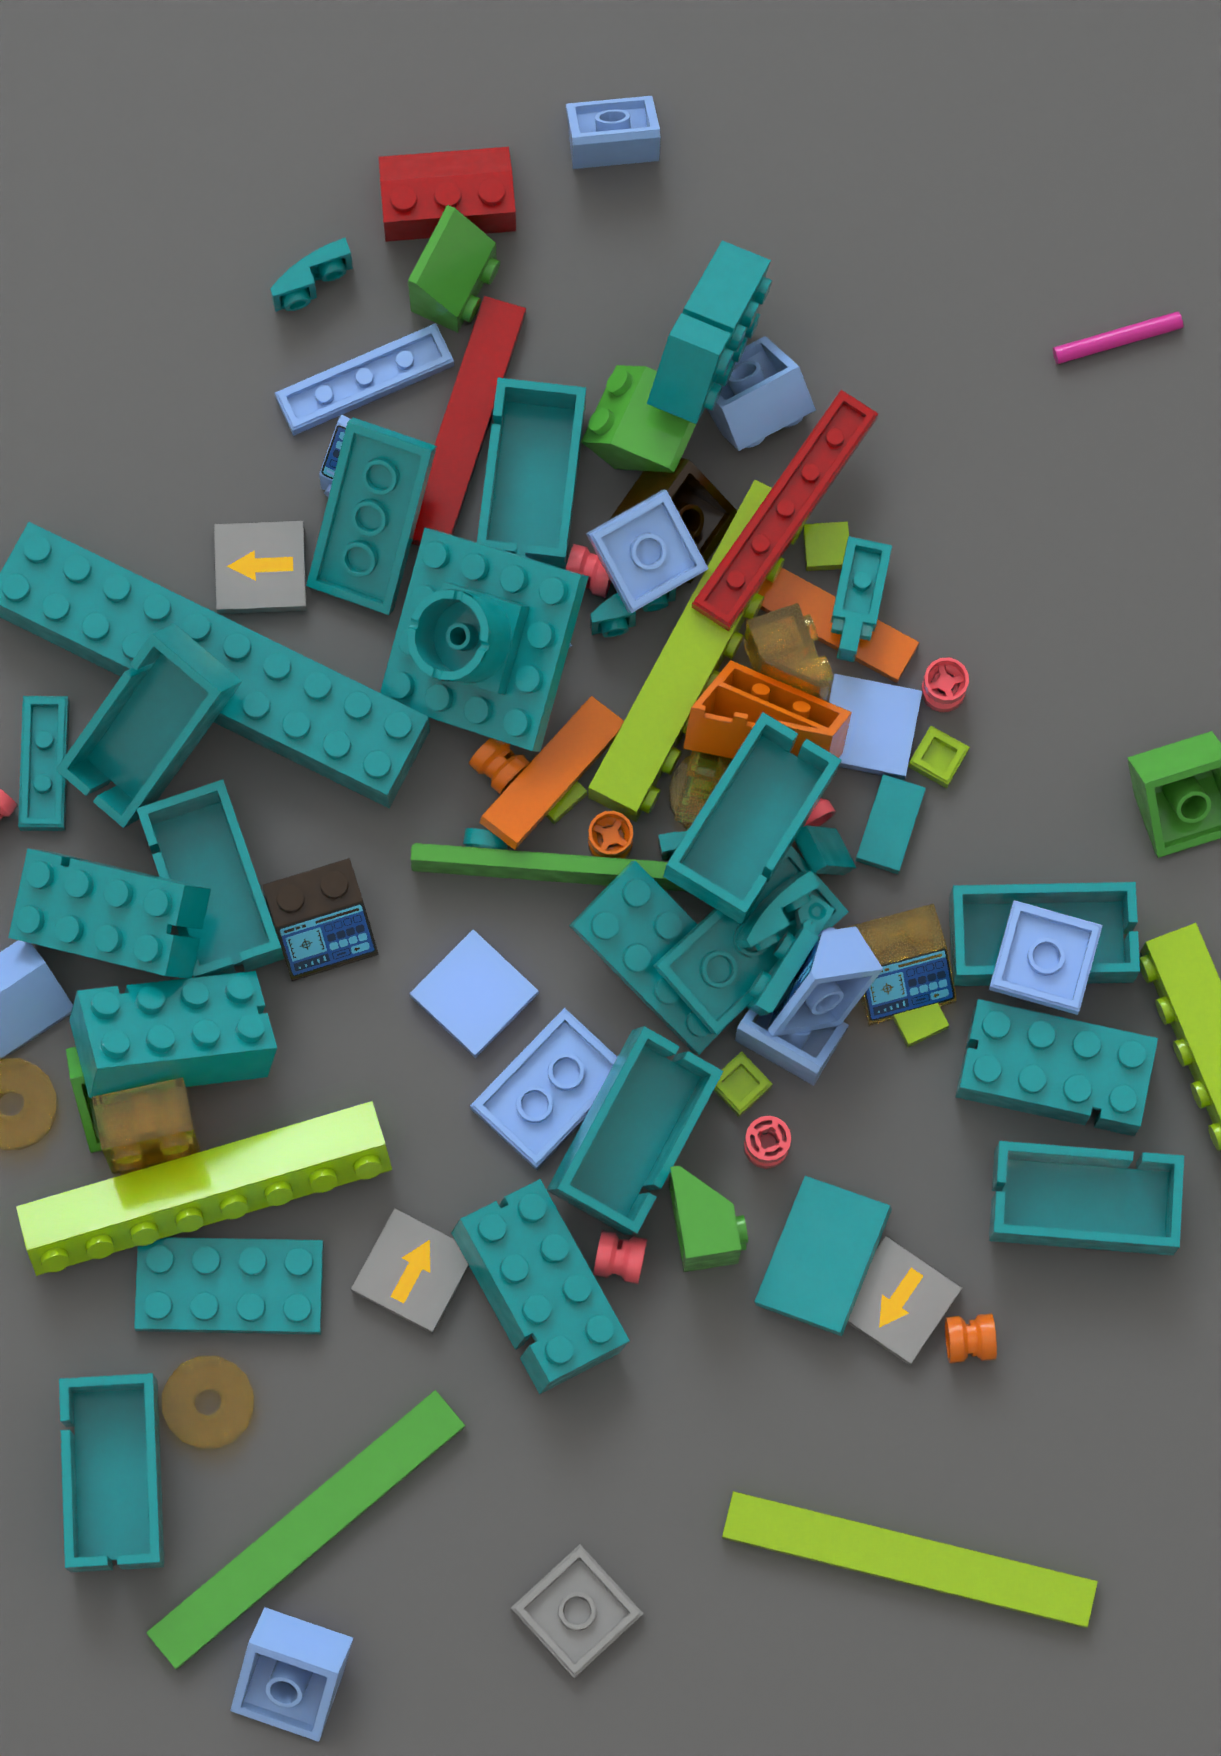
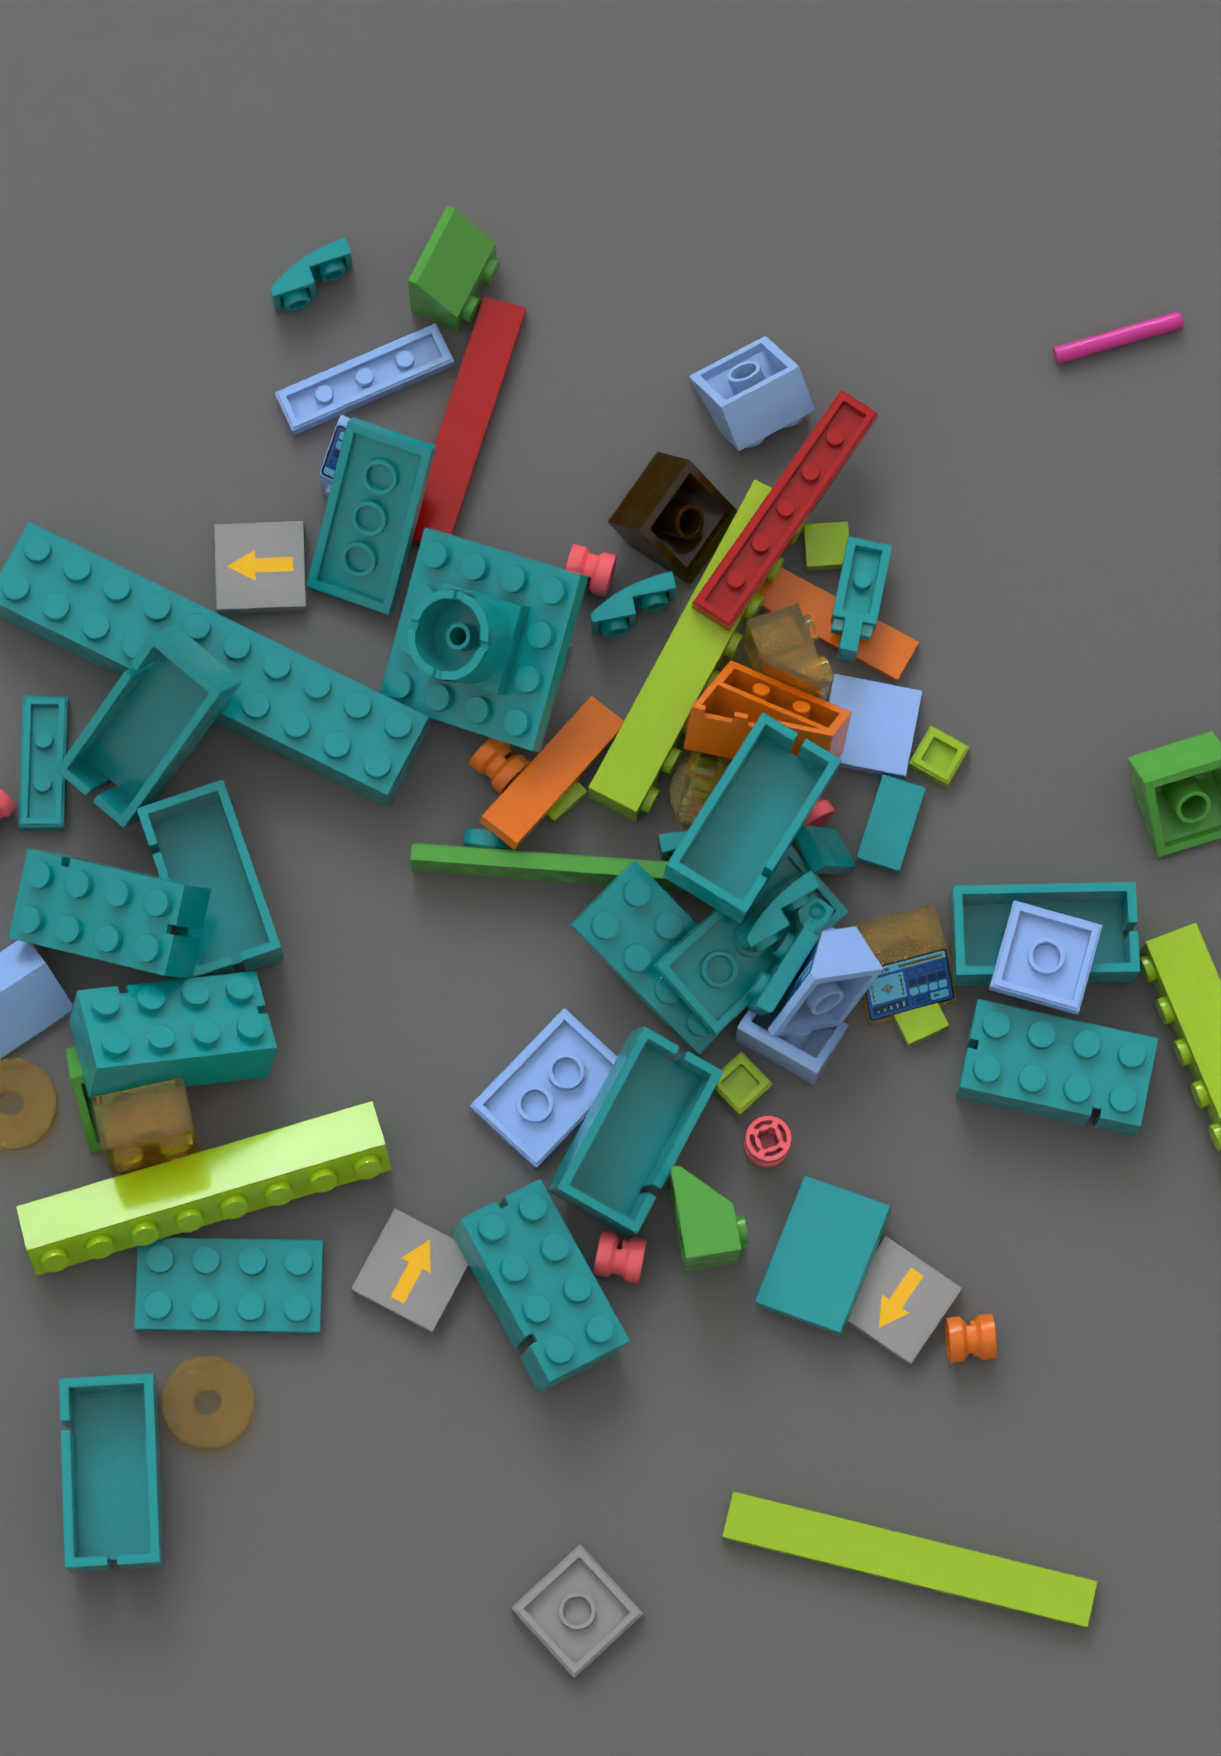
(291, 1674): light blue slope -> none
(305, 1530): bright green tile -> none
(320, 919): slope -> none
(423, 184): red slope -> none
(474, 993): light blue tile -> none
(532, 469): teal piece -> none
(612, 829): orange wheel -> none
(613, 132): light blue slope -> none
(630, 431): bright green slope -> none
(647, 551): light blue tile -> none
(711, 333): teal piece -> none
(945, 675): coral wheel -> none
(1086, 1198): teal piece -> none

